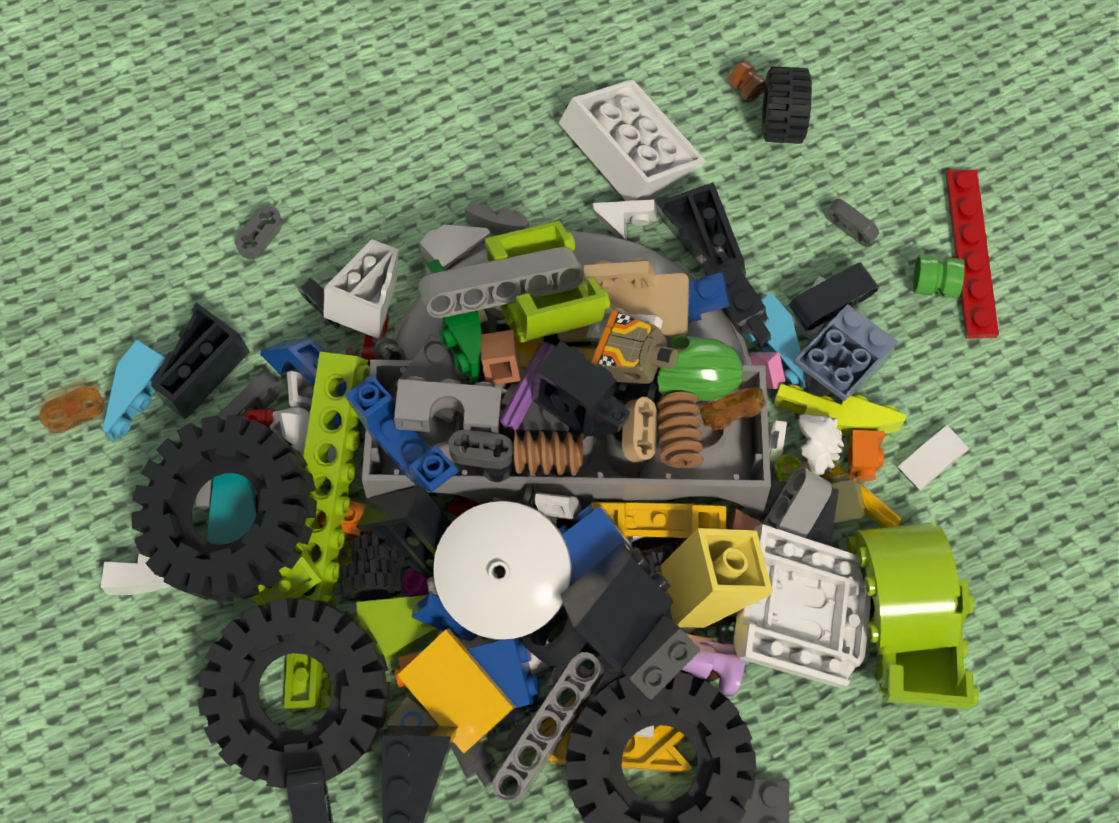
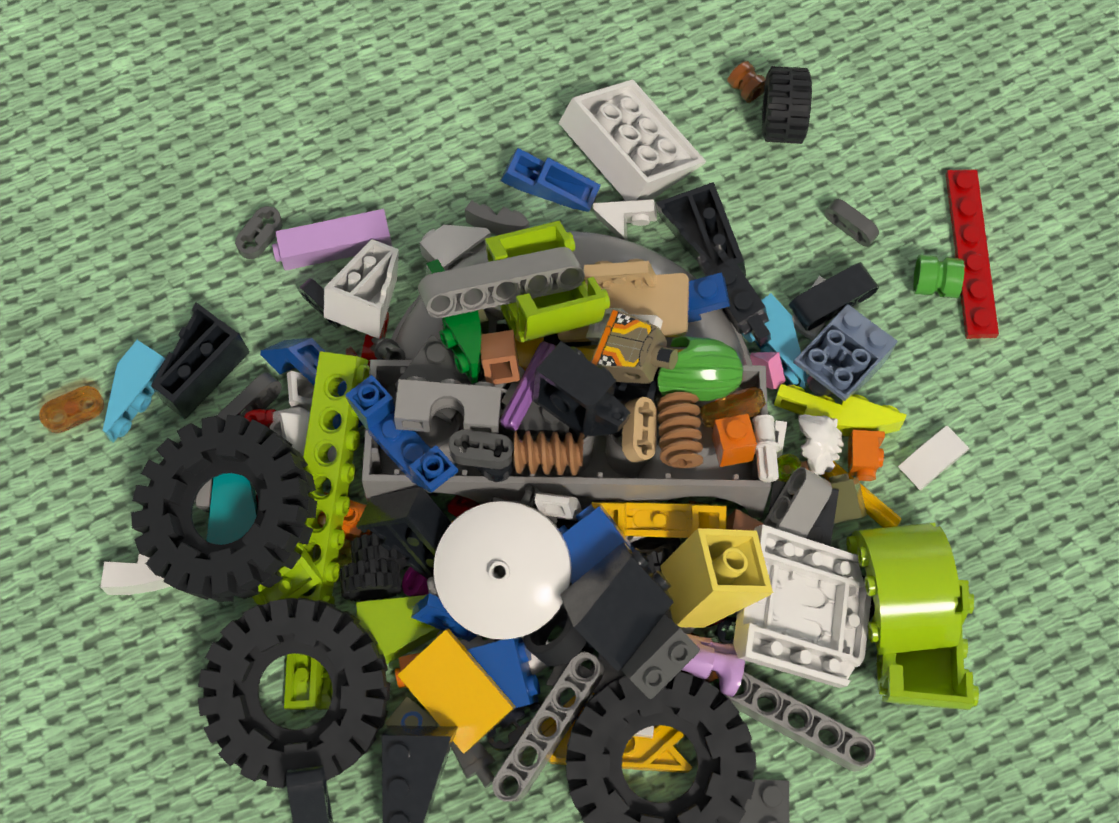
(330, 239): none -> lavender brick
(550, 181): none -> blue slope
(734, 440): none -> orange brick
(766, 448): none -> white axle
(813, 723): none -> light grey beam

